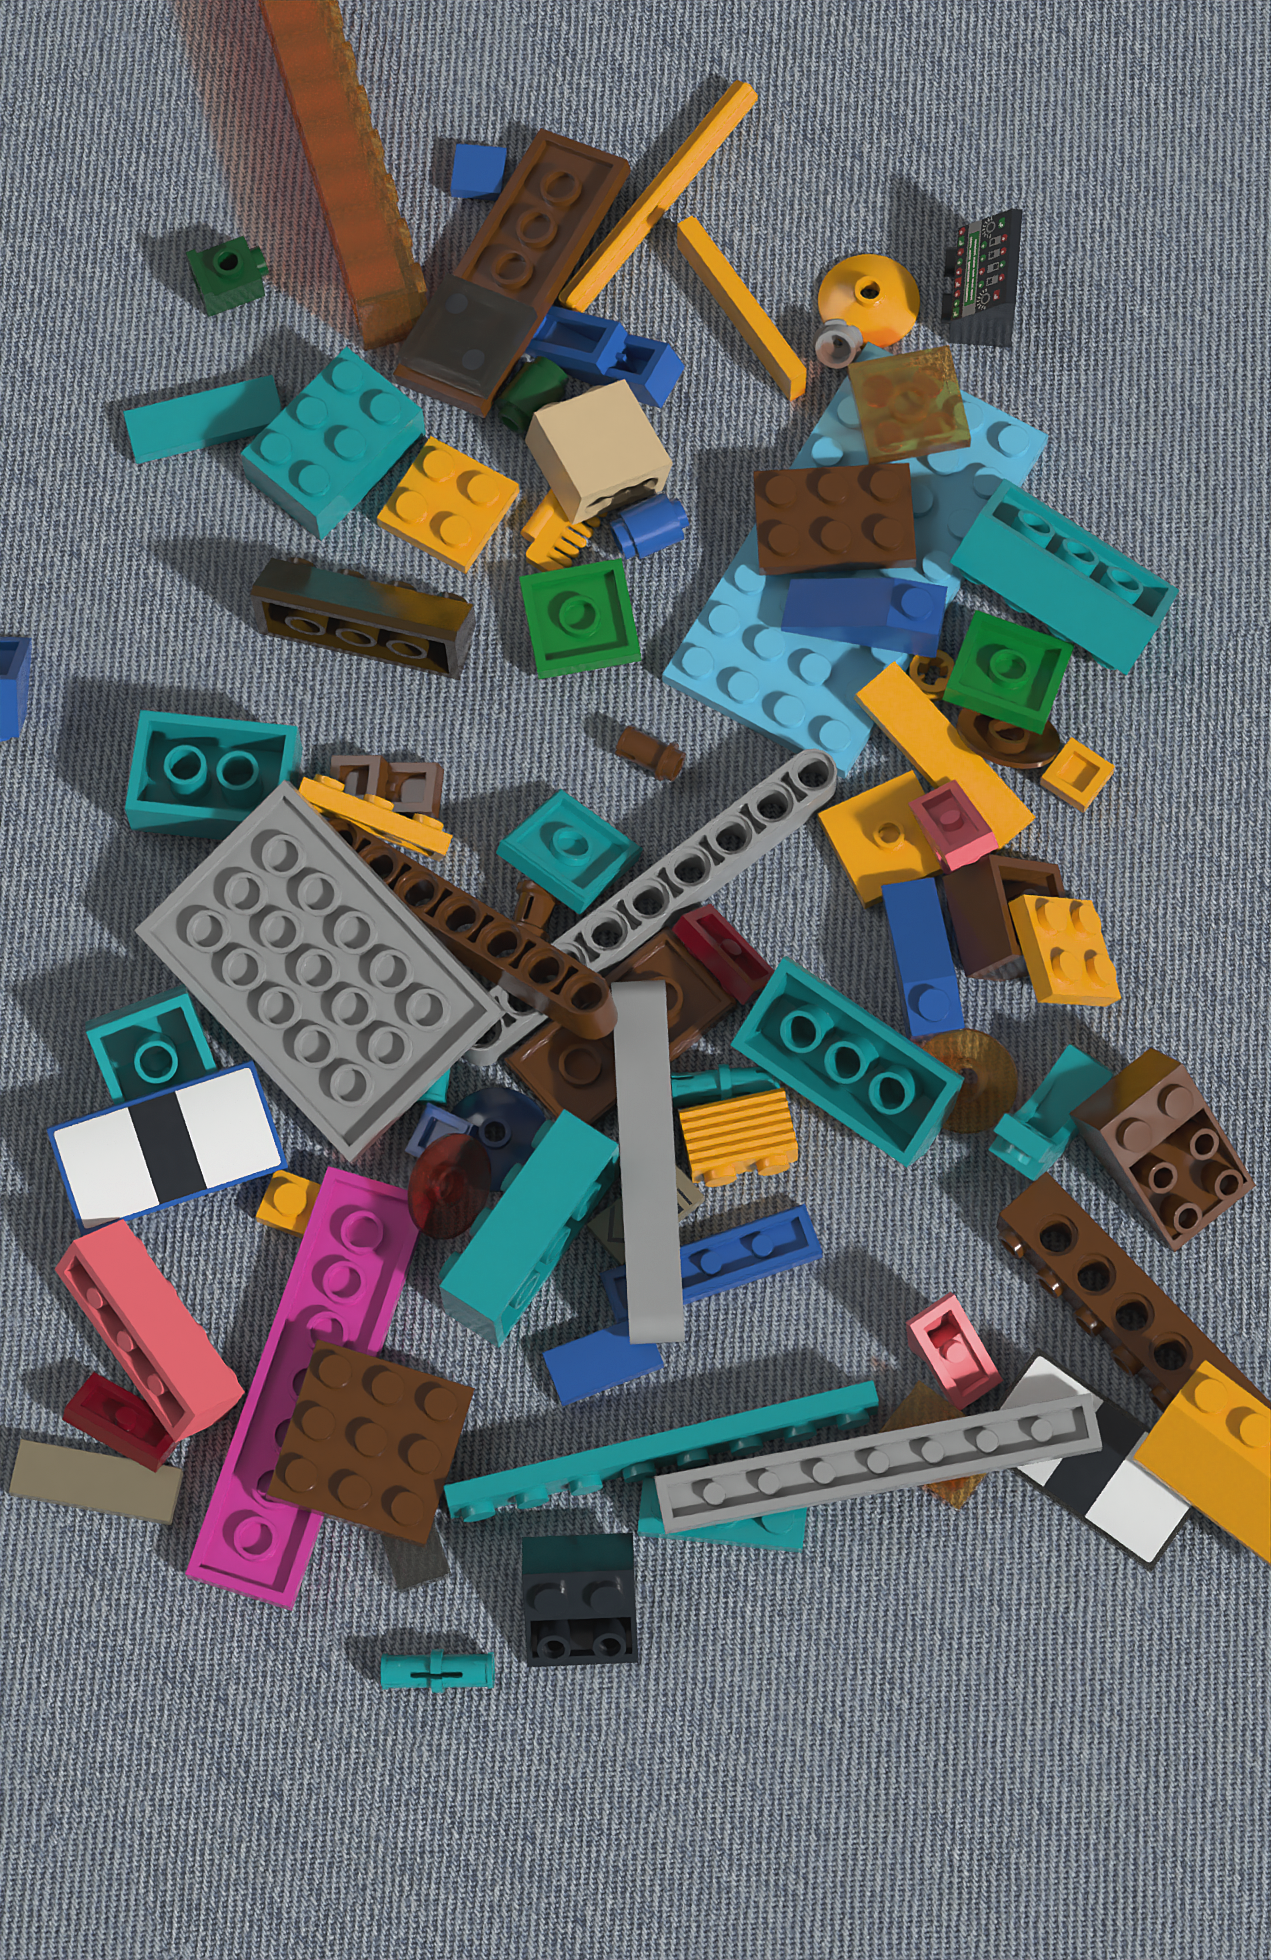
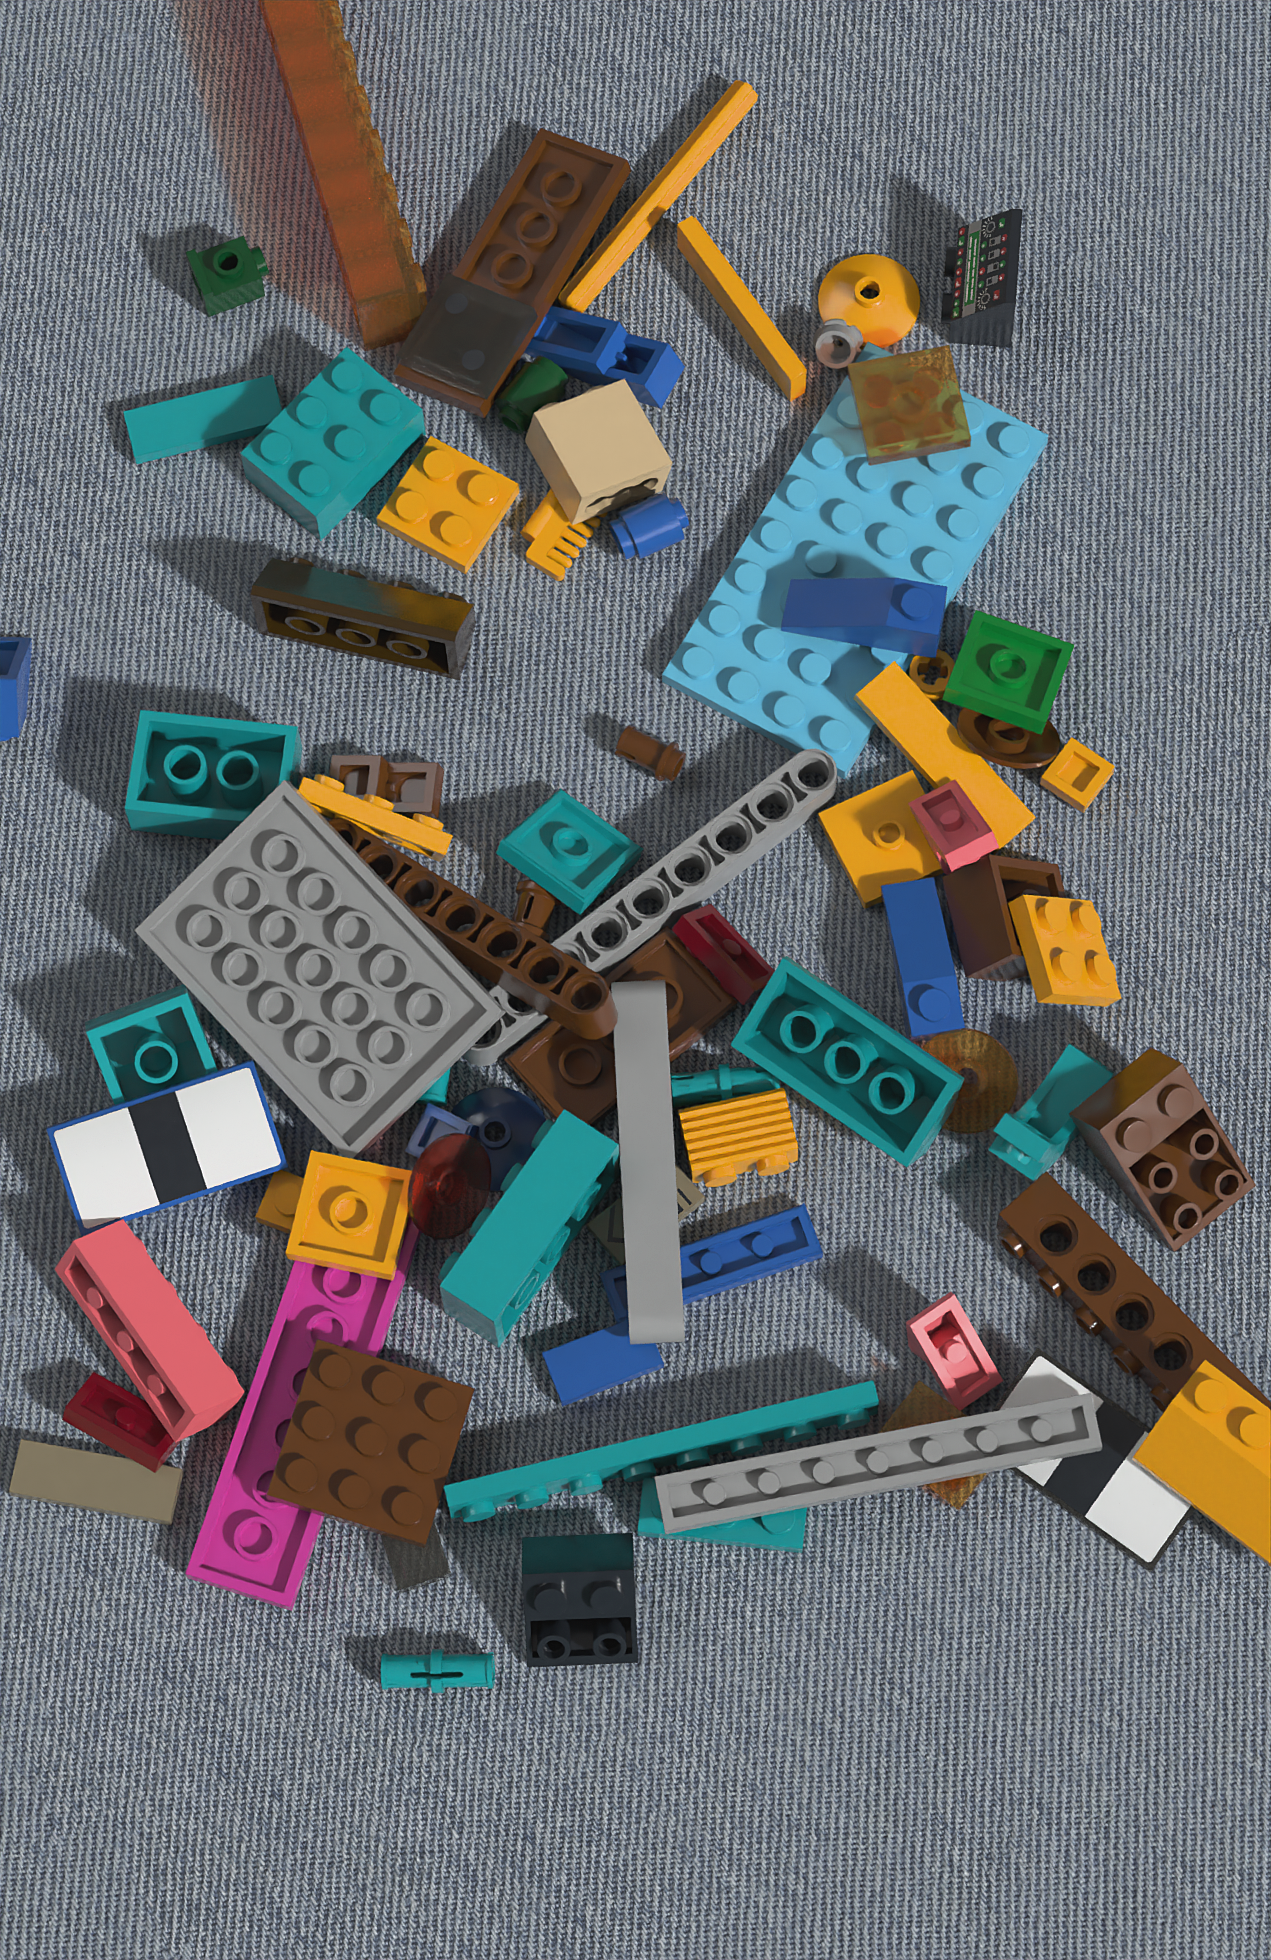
(350, 1215): none -> light orange plate
(478, 172): blue tile -> none
(580, 618): green plate -> none
(834, 519): reddish brown plate -> none
(1064, 577): teal slope -> none

